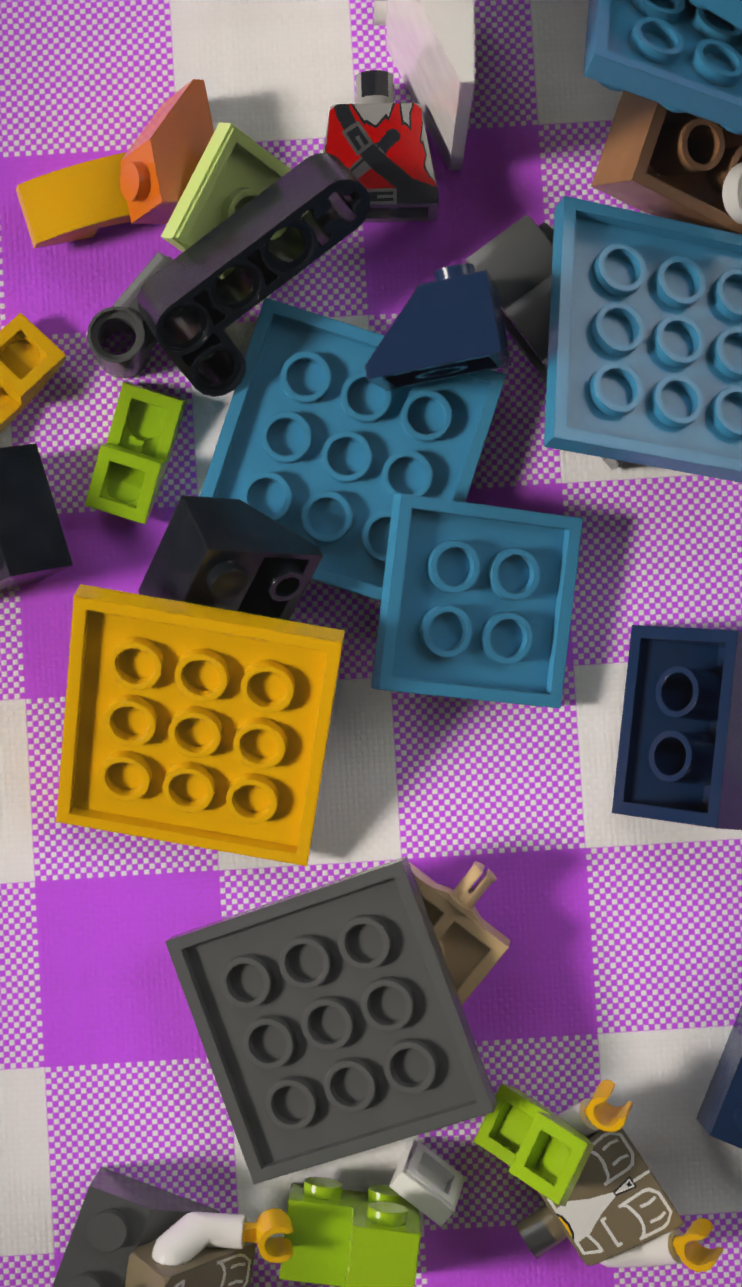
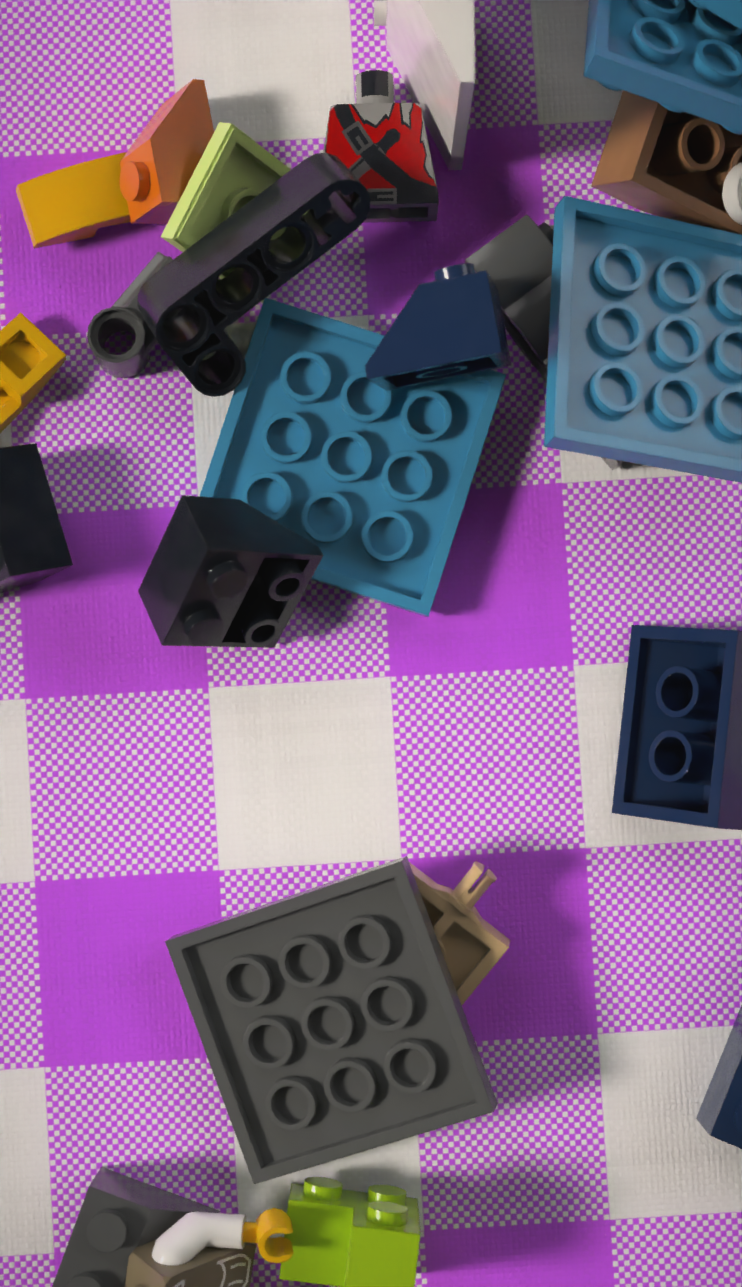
(136, 452): lime slope -> none
(196, 724): yellow plate -> none
(427, 1182): white tile -> none
(476, 601): dark azure plate -> none
(535, 1144): lime slope -> none
(617, 1205): torso -> none

